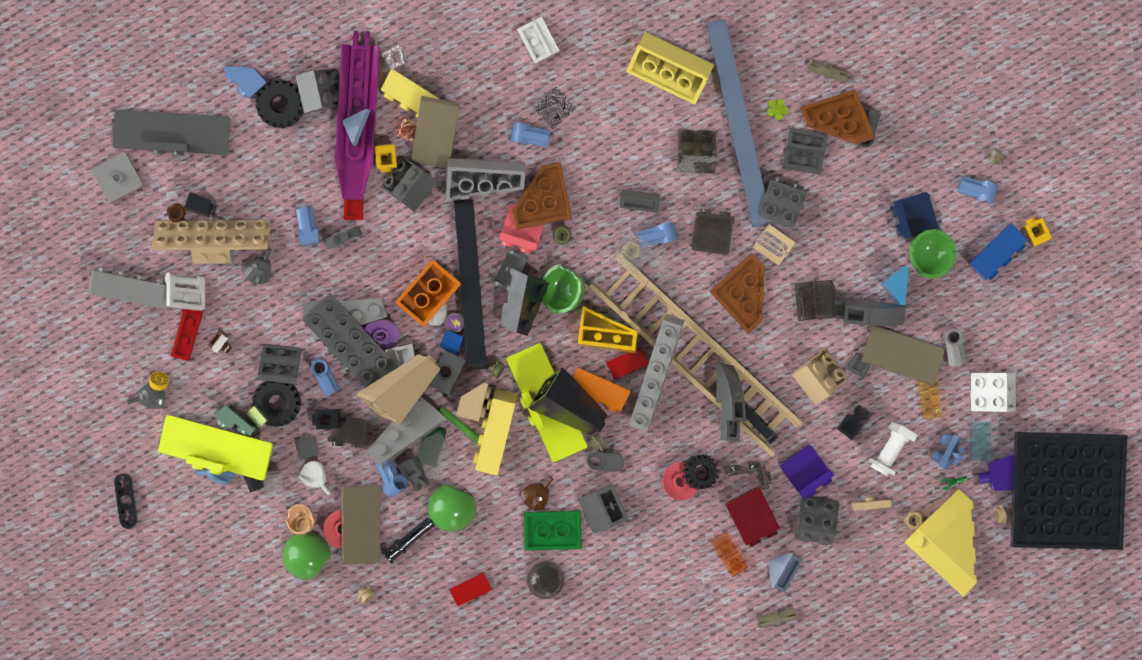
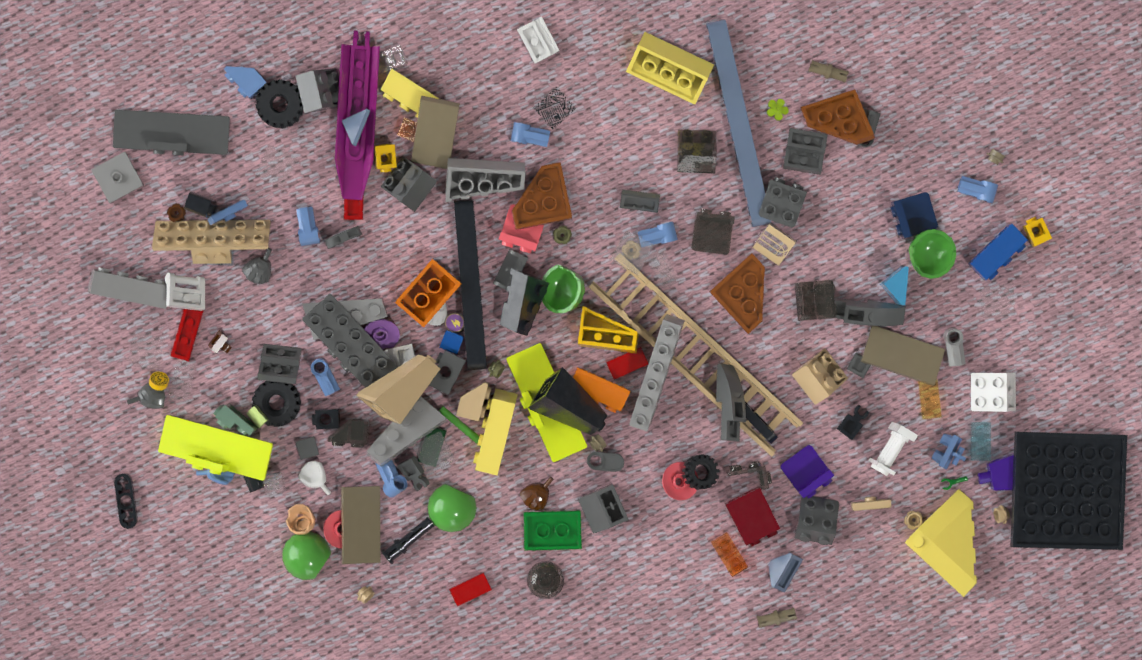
(227, 213): none -> medium blue plate

